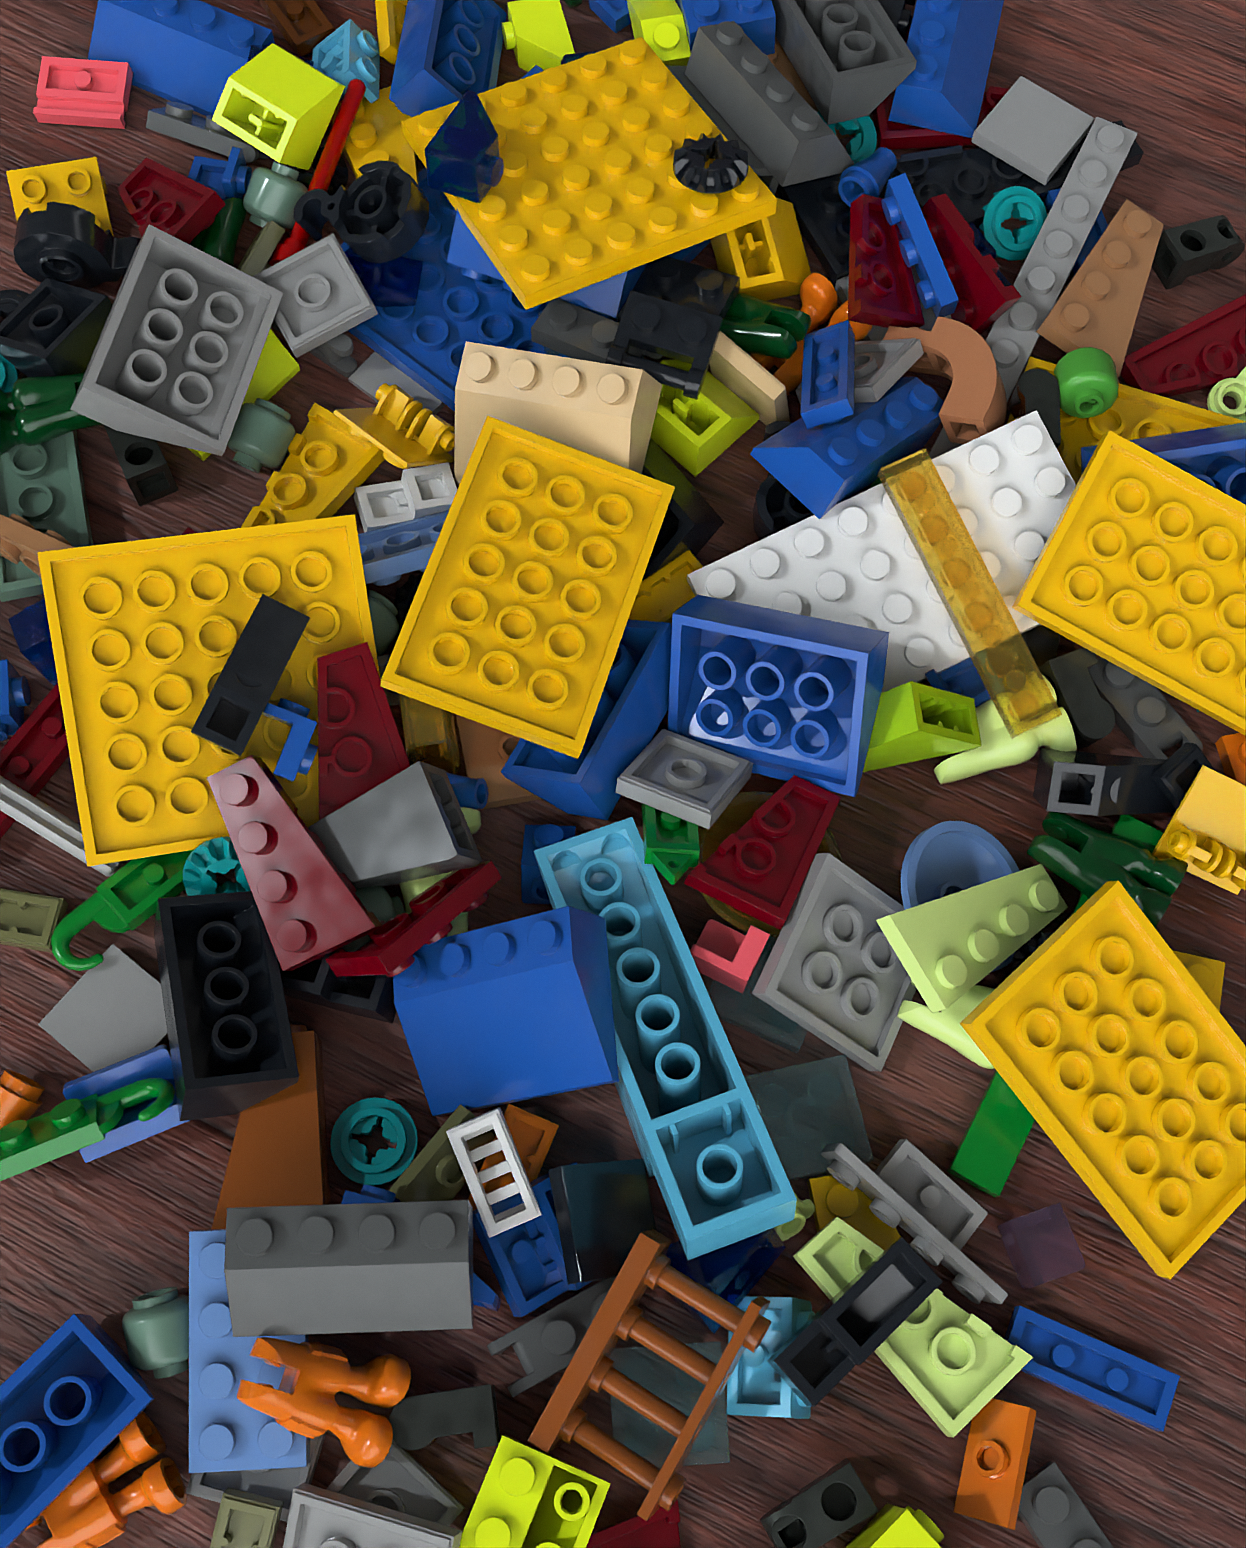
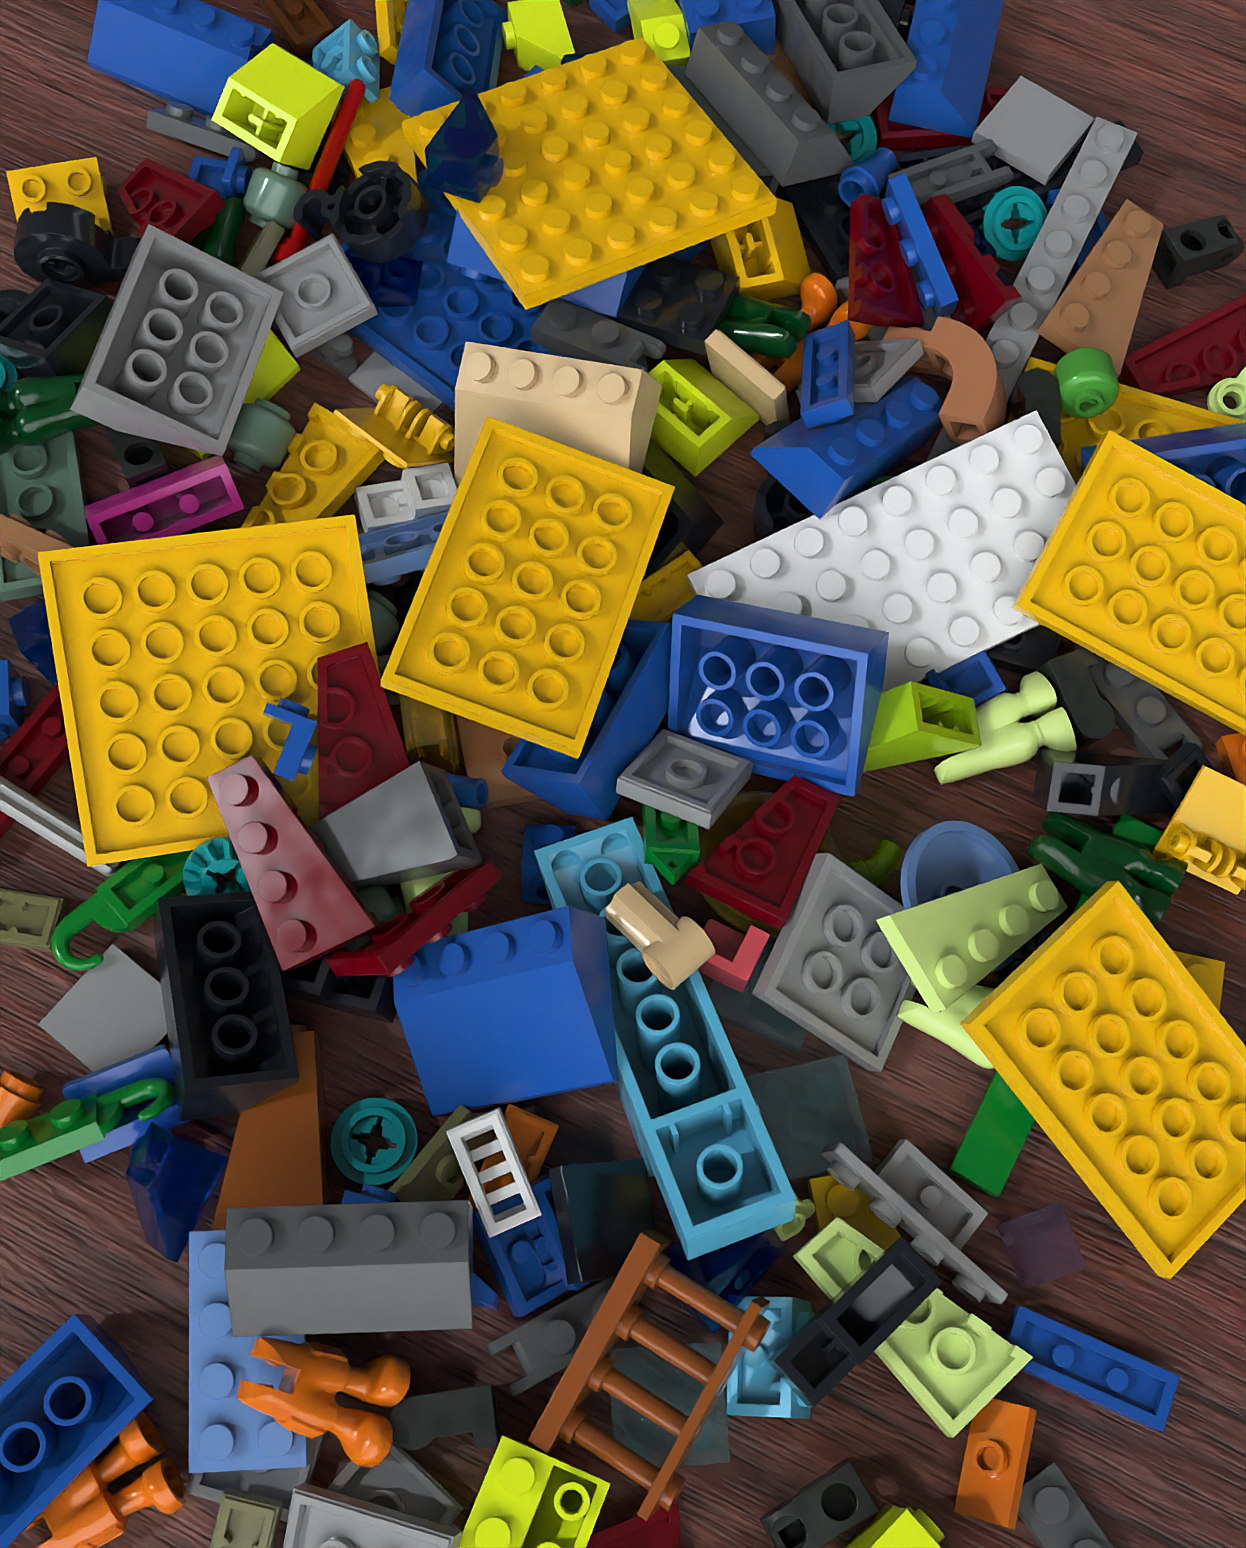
(83, 92): coral plate -> none
(158, 1332): sand green head -> none
(166, 504): none -> dark pink brick
(171, 1185): none -> clear blue slope
(250, 676): black slope -> none
(667, 944): none -> tan piece
(670, 332): black plate -> none
(722, 175): black gear -> none
(879, 865): none -> clear neon green arm
(956, 174): none -> dark grey hinge
(969, 594): clear yellow plate -> none

